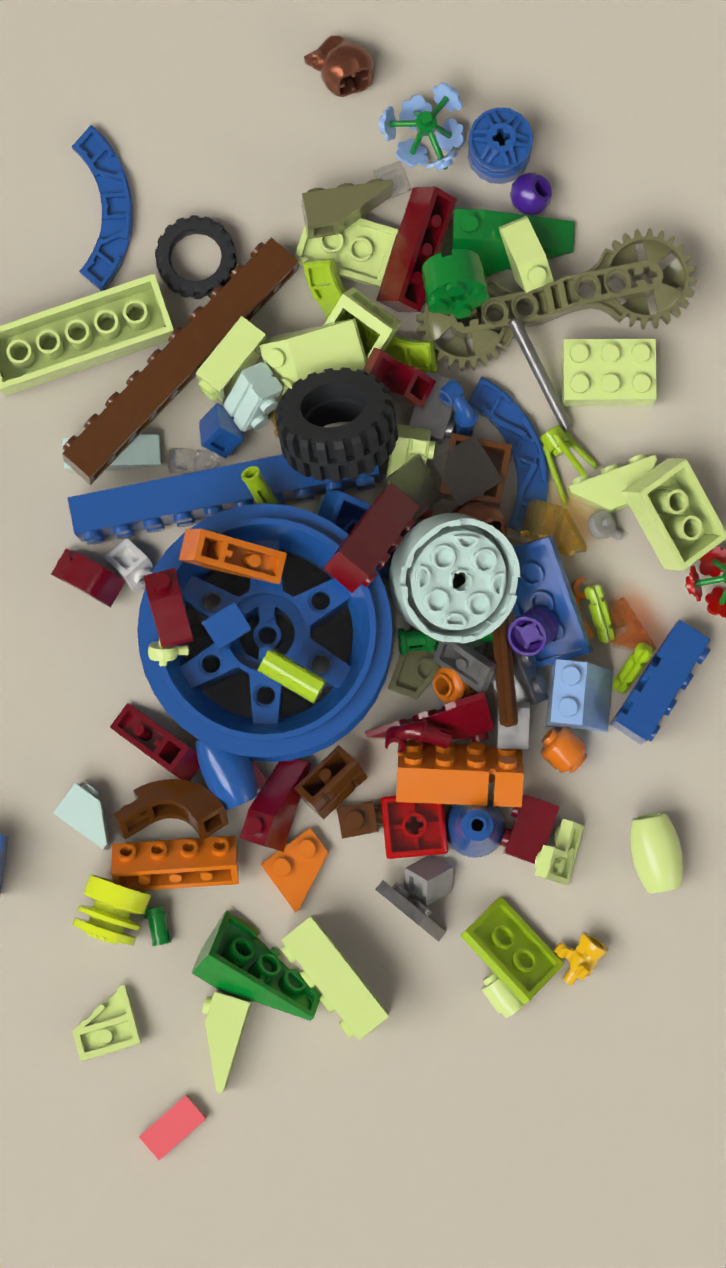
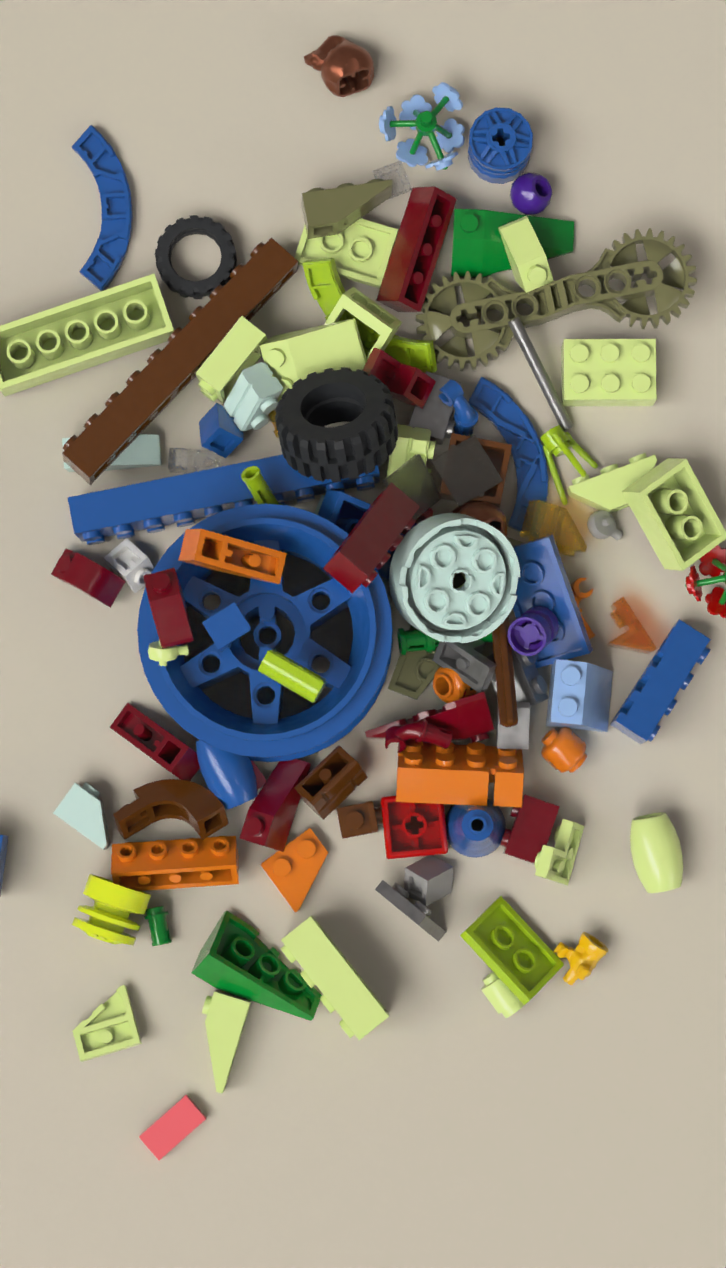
(455, 283): green brick -> none
(600, 613): lime axle -> none
(632, 667): lime axle -> none

